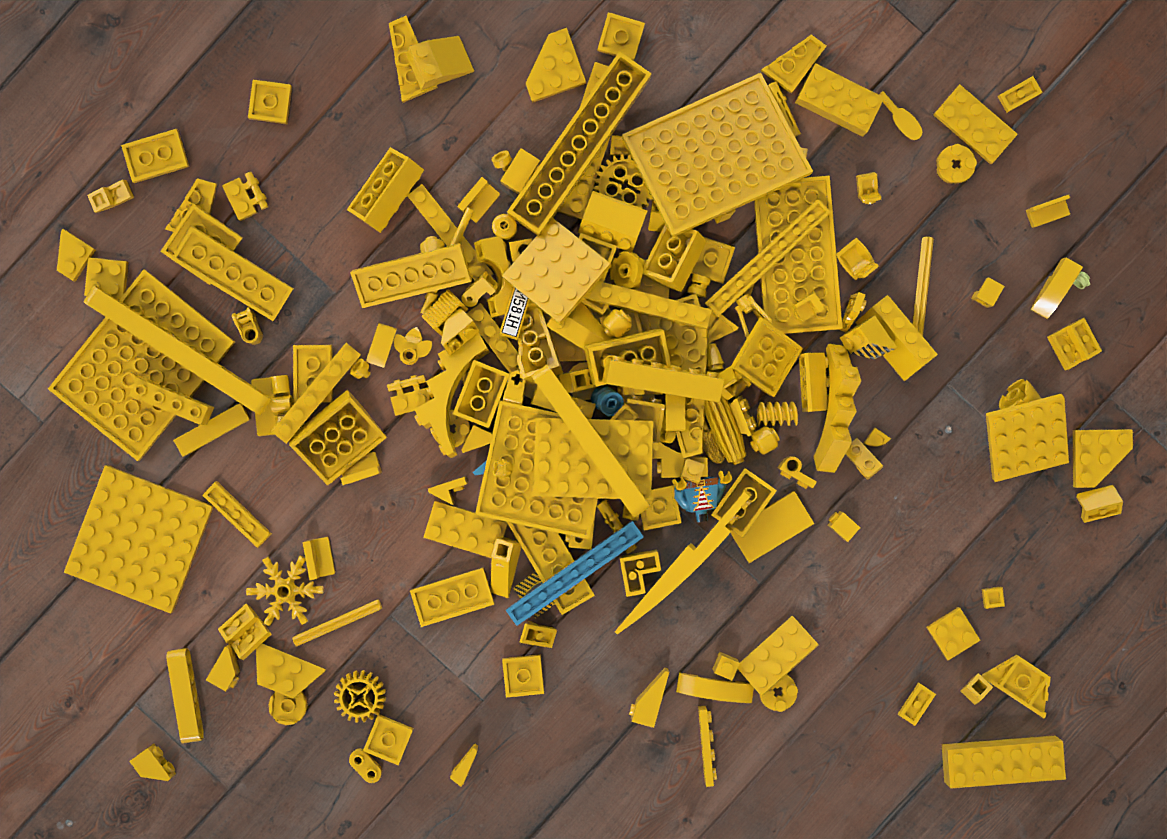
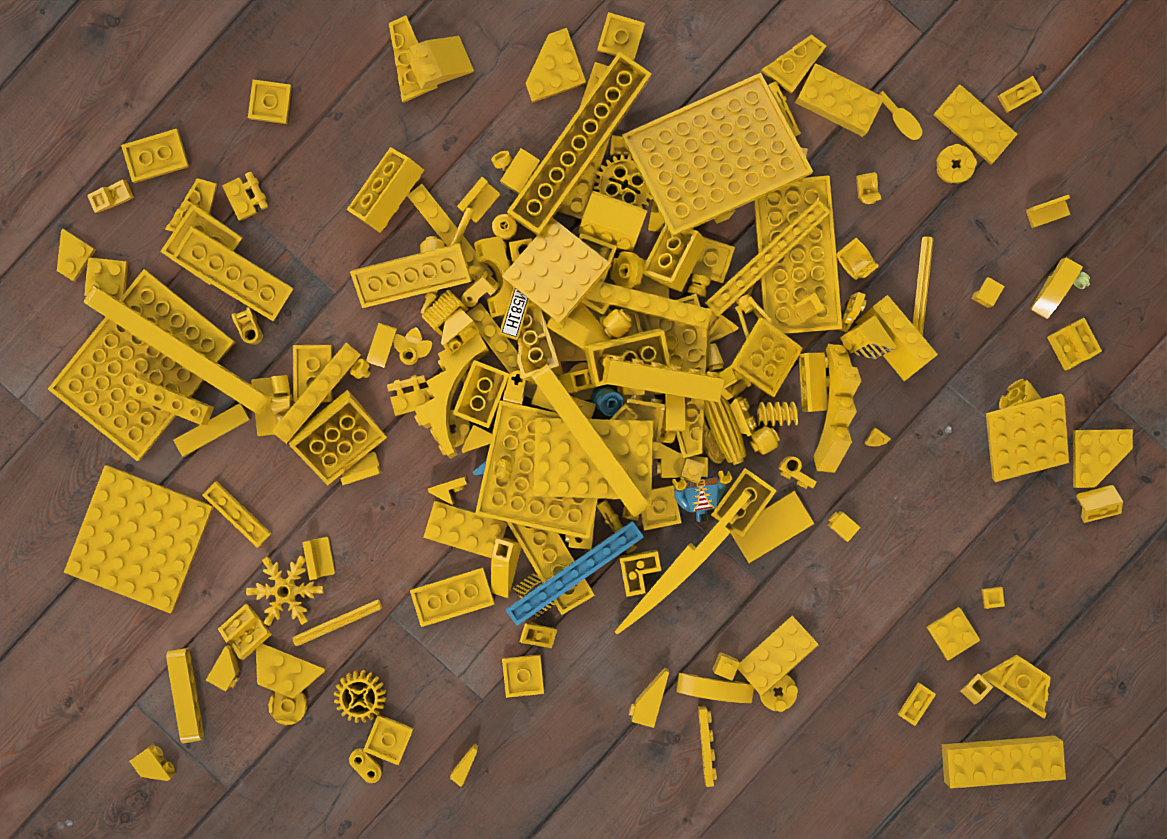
(863, 459): yellow plate -> none

